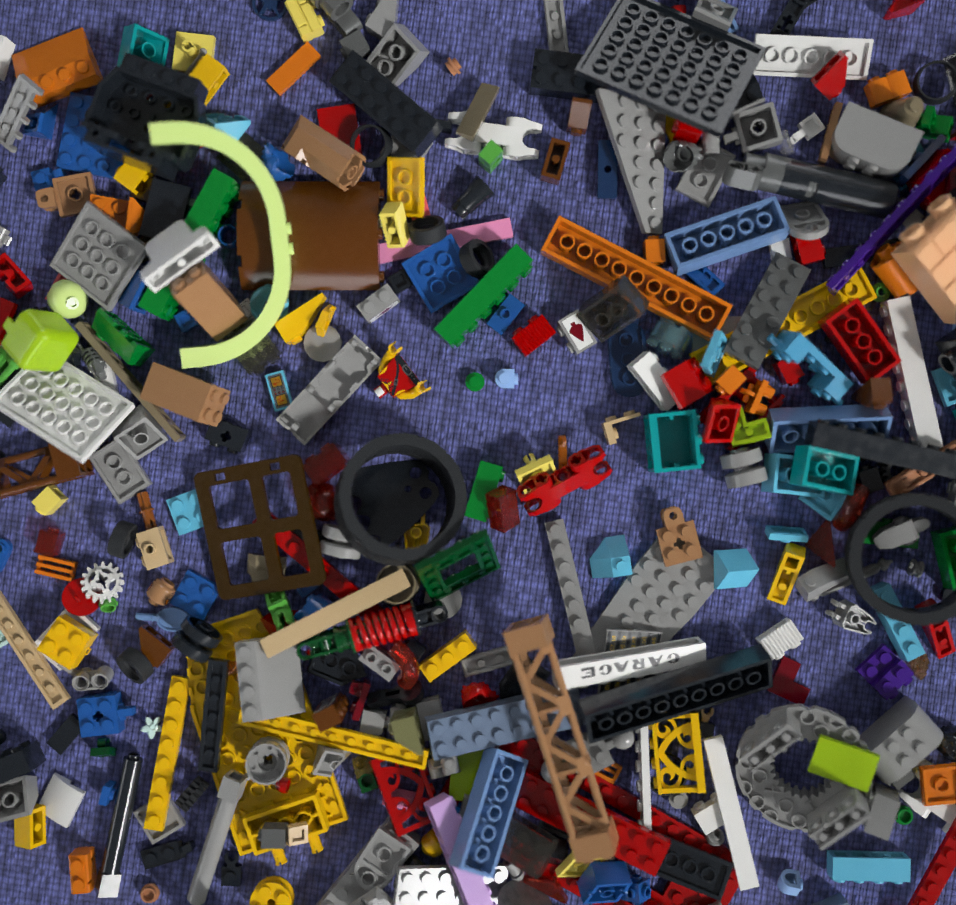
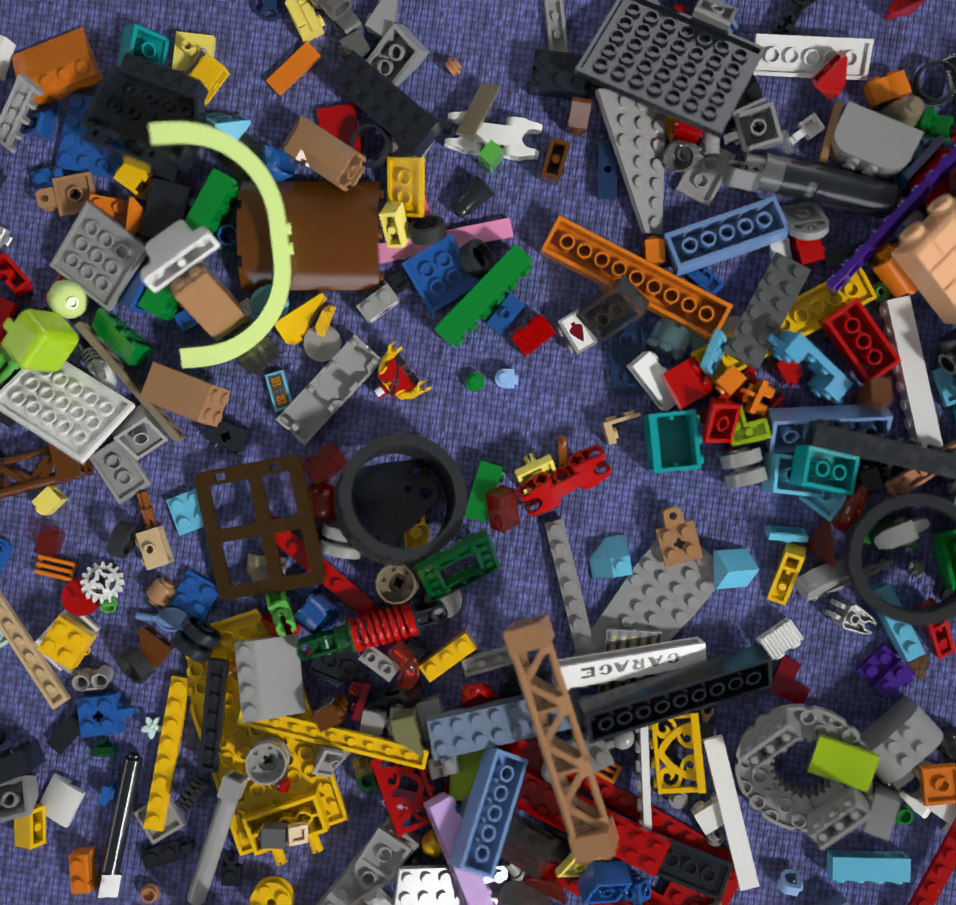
(335, 613): tan tile -> none

